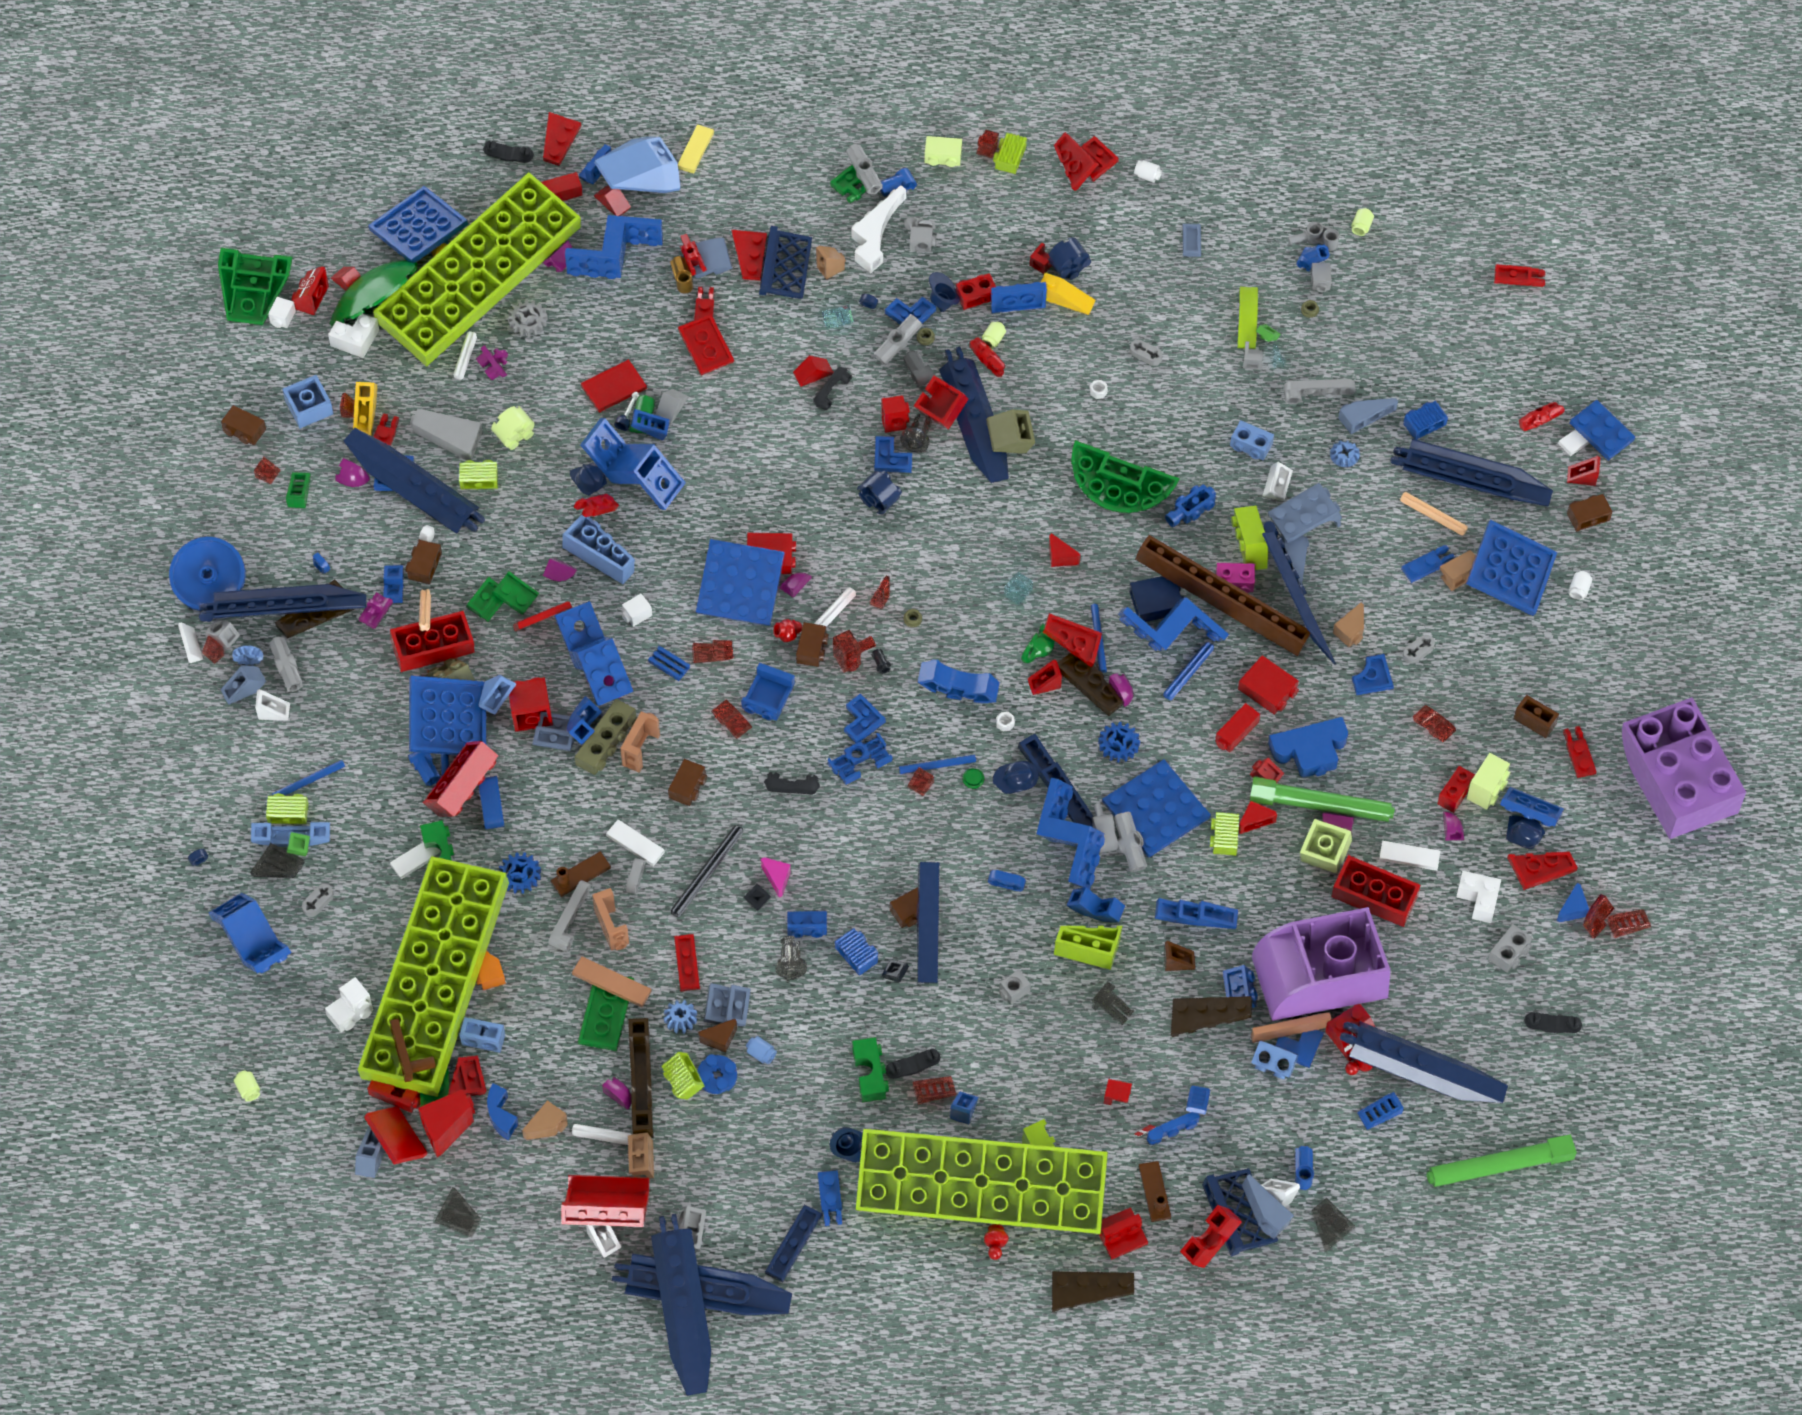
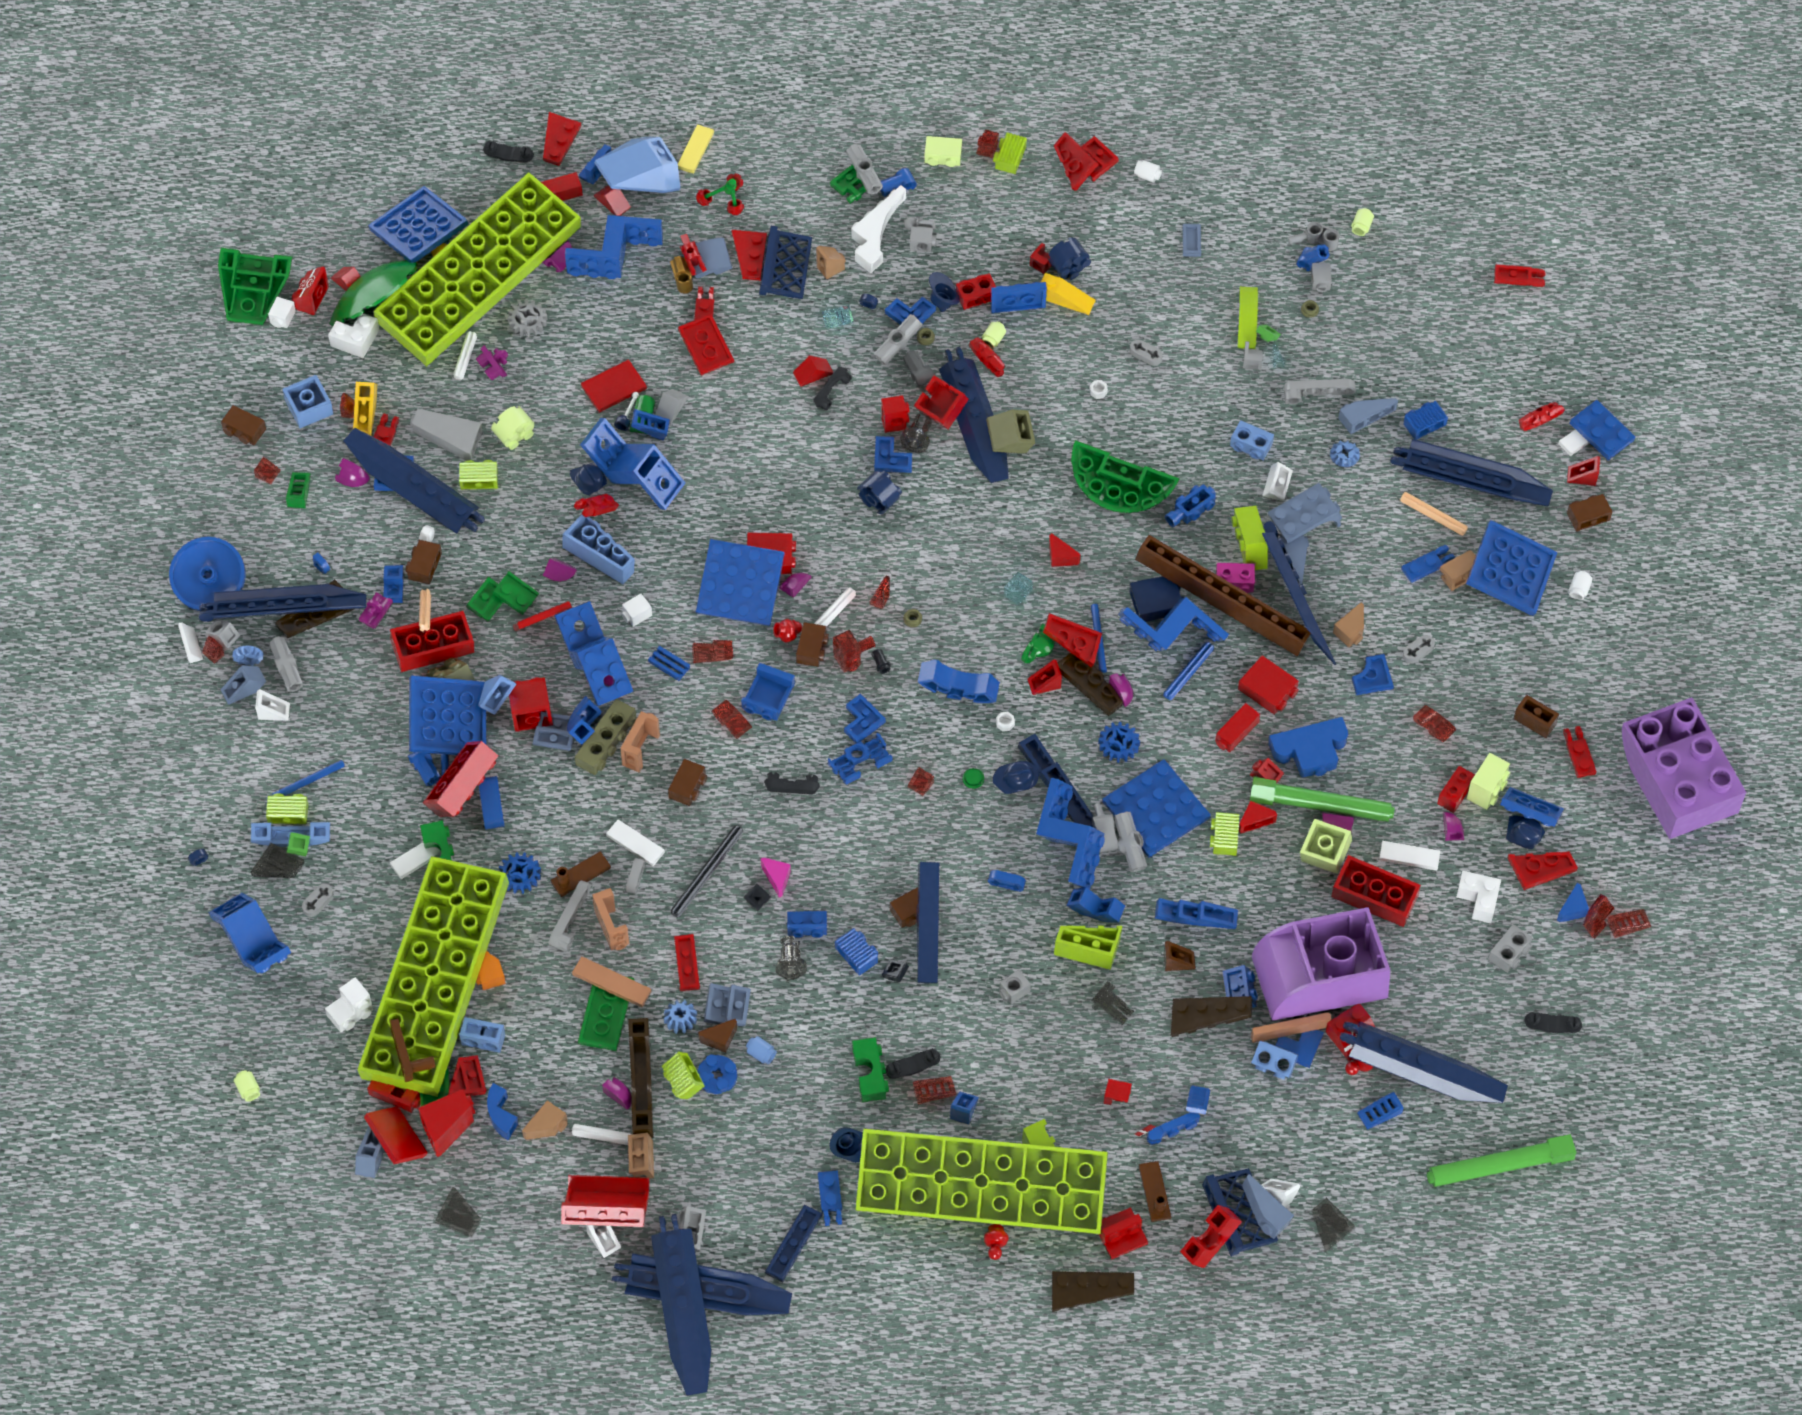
(732, 184): none -> red plant
(938, 764): blue bar -> none
(1304, 1167): blue piece -> none

